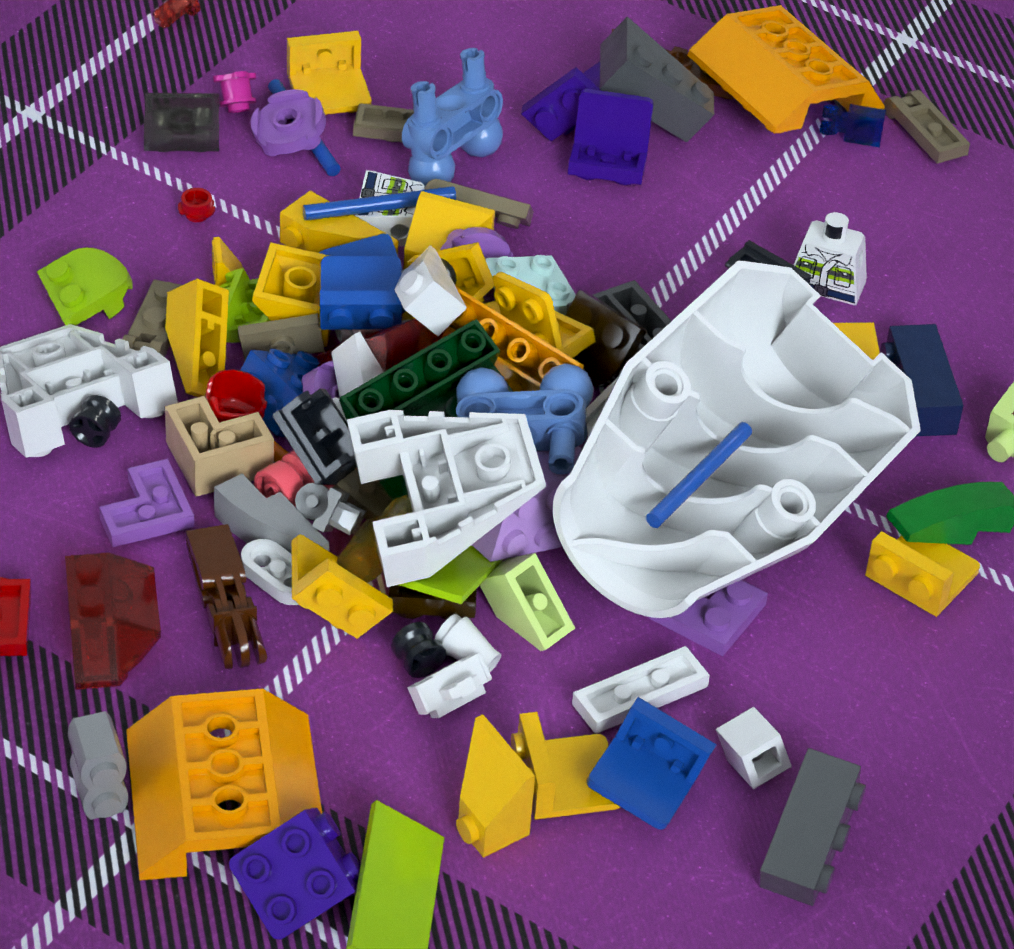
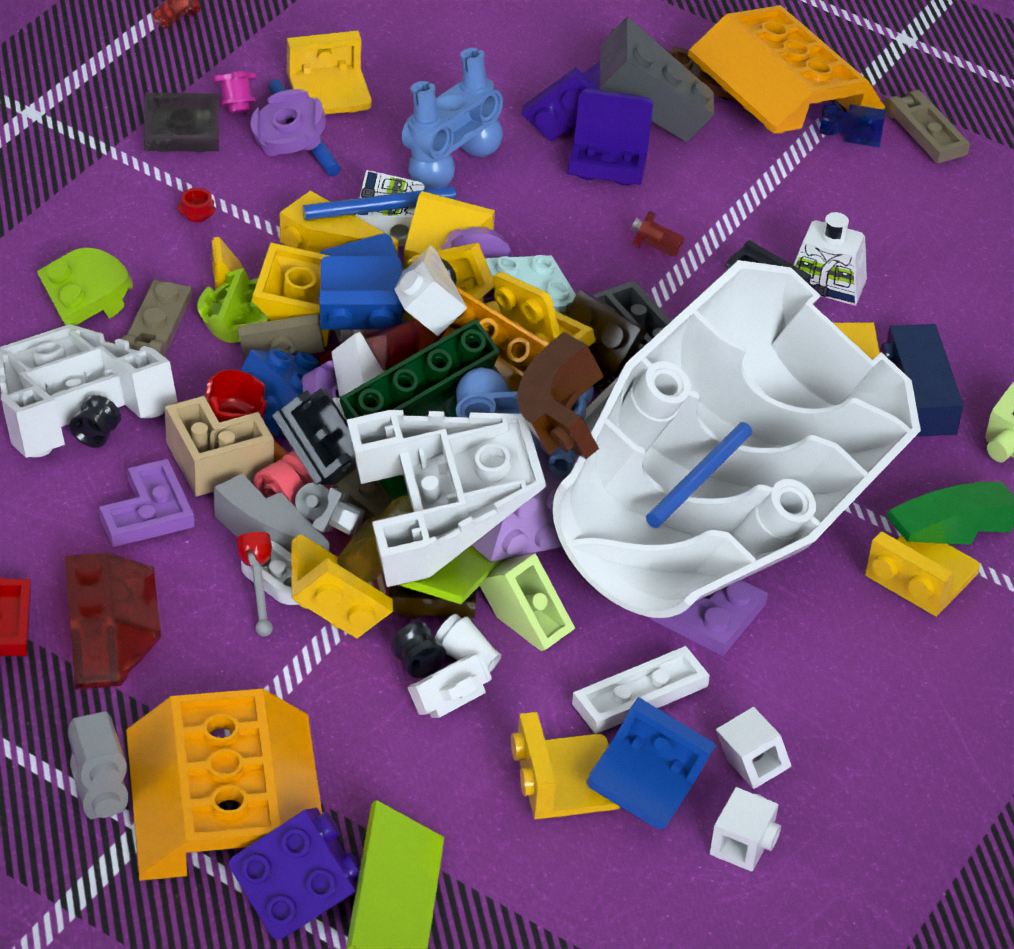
(197, 332): yellow slope -> none
(221, 590): reddish brown arm -> none
(254, 551): none -> hinge
(380, 122): dark tan plate -> none
(494, 792): yellow slope -> none
(508, 211): dark tan plate -> none
(551, 388): none -> reddish brown arch
(656, 235): none -> clear red piece
(745, 829): none -> white brick
(812, 827): dark grey wedge -> none

